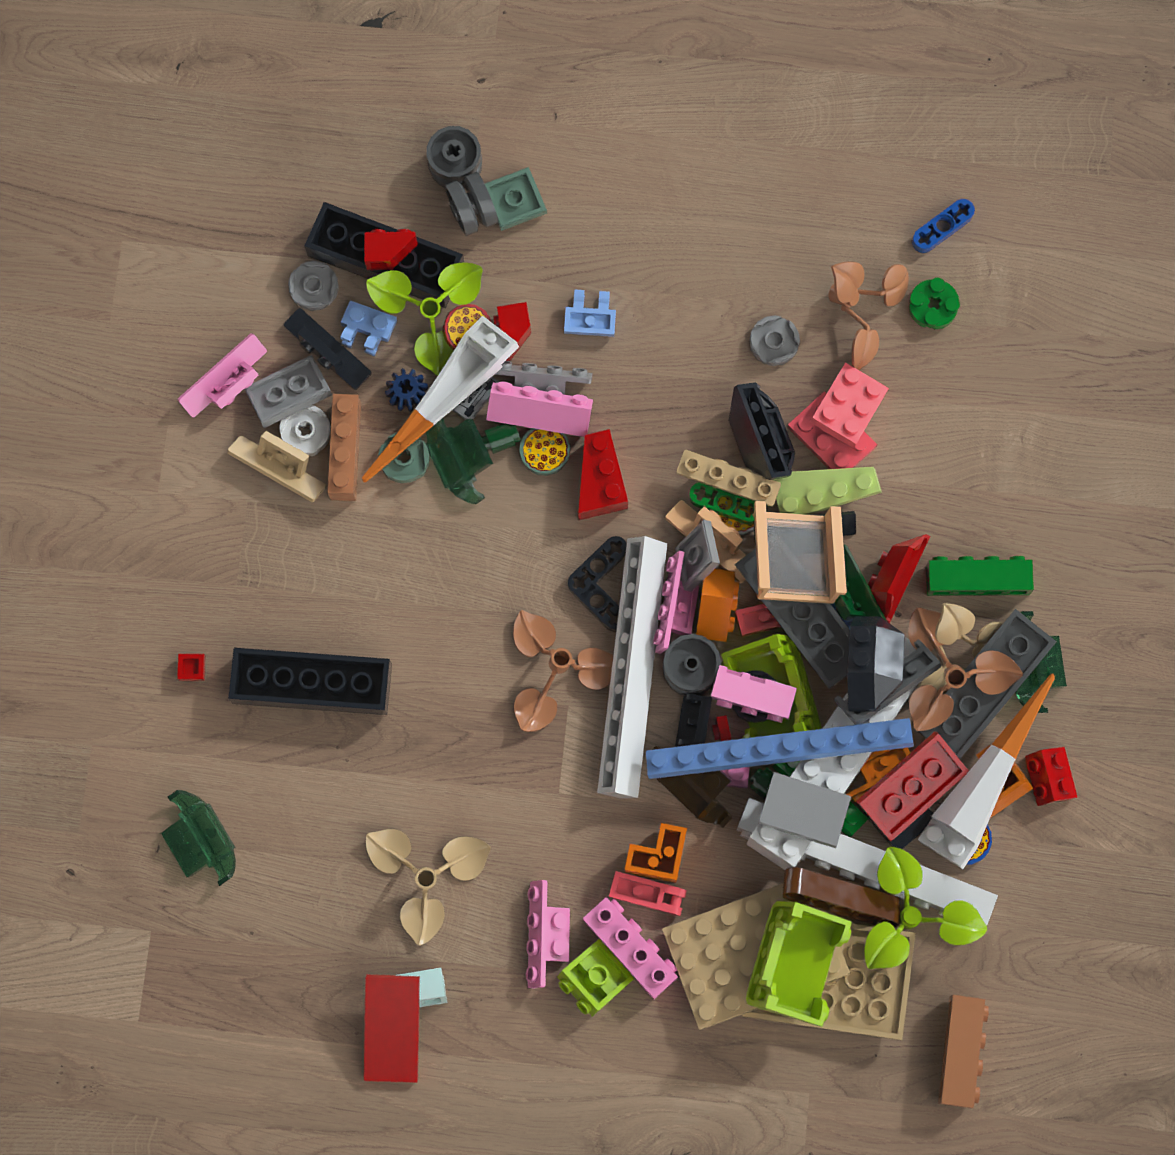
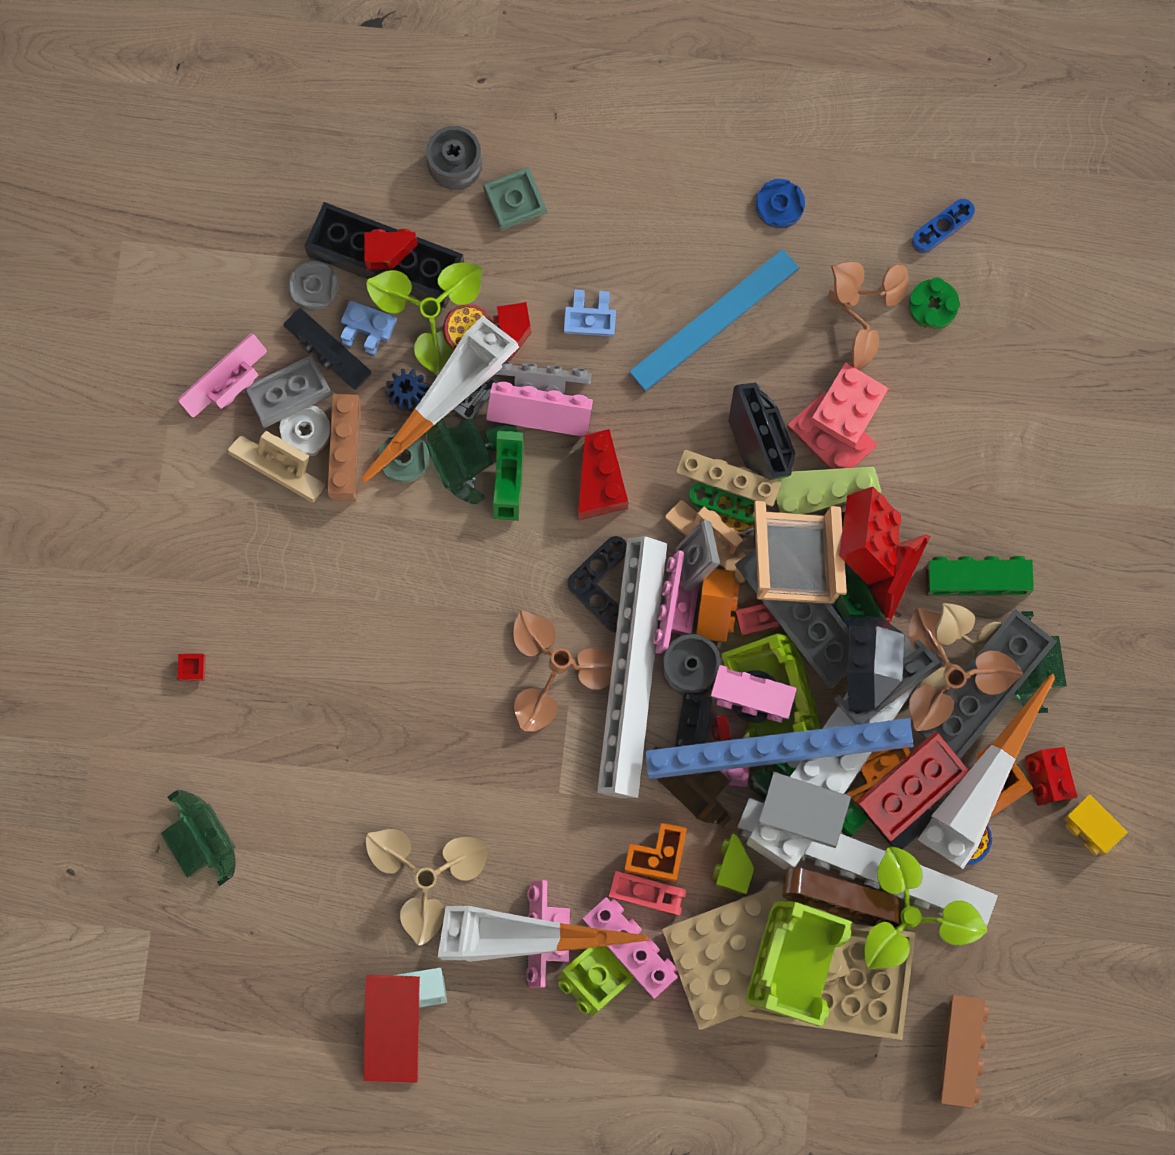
(310, 681): black brick -> none
(468, 205): dark grey wheel -> none
(487, 934): none -> white plate
(508, 475): none -> green arch
(544, 451): tile -> none
(714, 320): none -> dark azure tile
(736, 868): none -> lime slope
(774, 340): light grey tile -> none
(780, 203): none -> blue tile
(870, 535): none -> red brick
(1094, 826): none -> yellow brick

